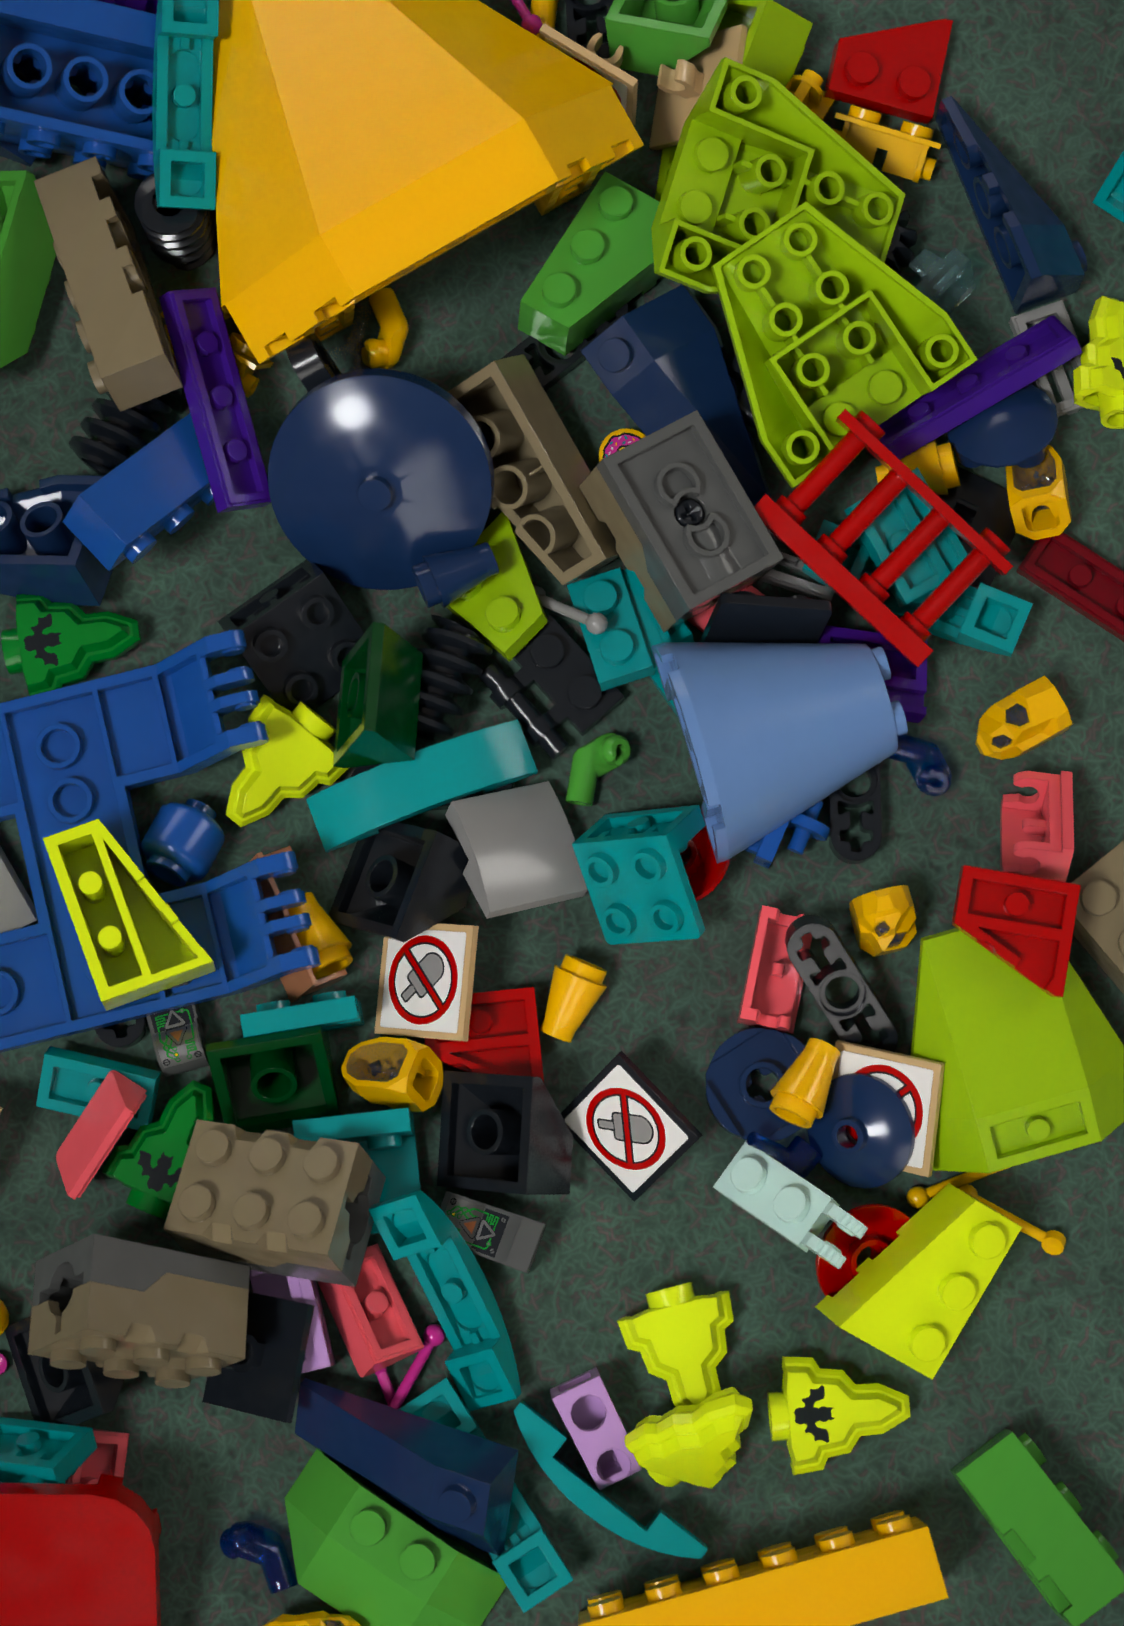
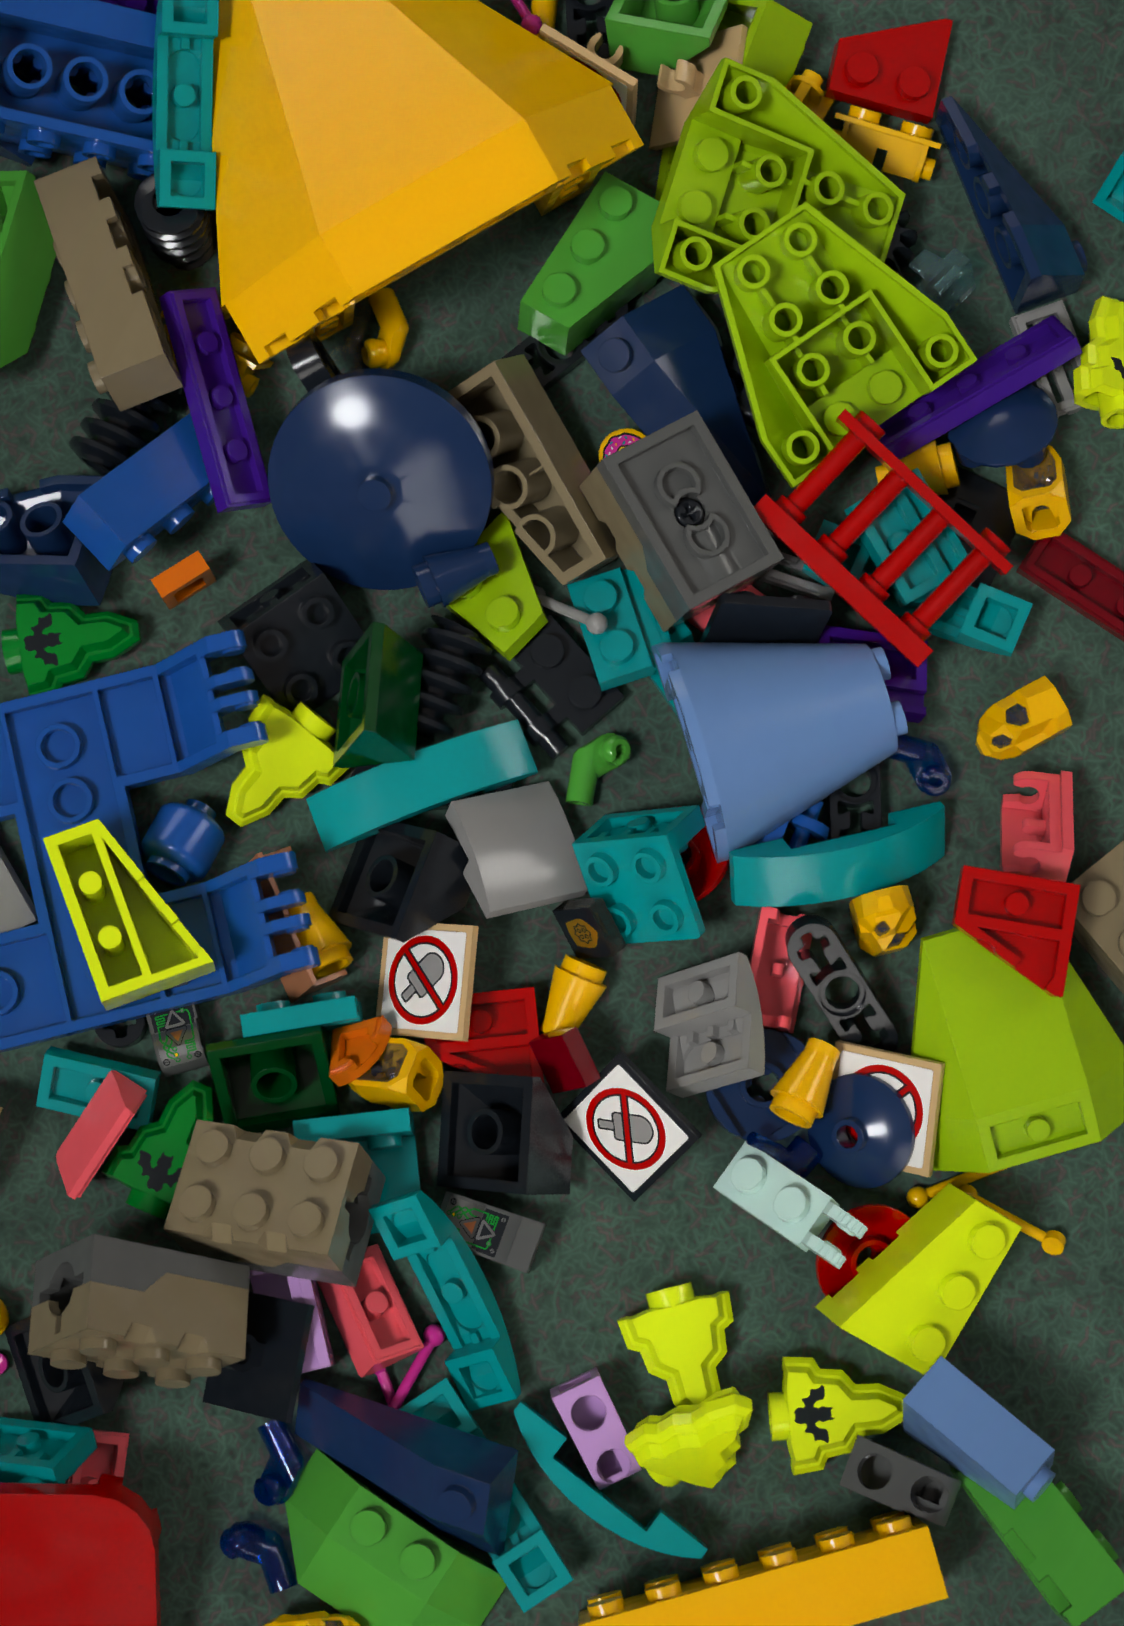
(183, 580): none -> orange tile
(283, 1466): none -> clear blue arm
(357, 1048): none -> orange tile
(564, 1059): none -> dark red tile
(589, 928): none -> tile
(711, 1025): none -> light grey slope
(840, 867): none -> teal slope
(900, 1481): none -> dark grey leg
(977, 1435): none -> medium blue slope

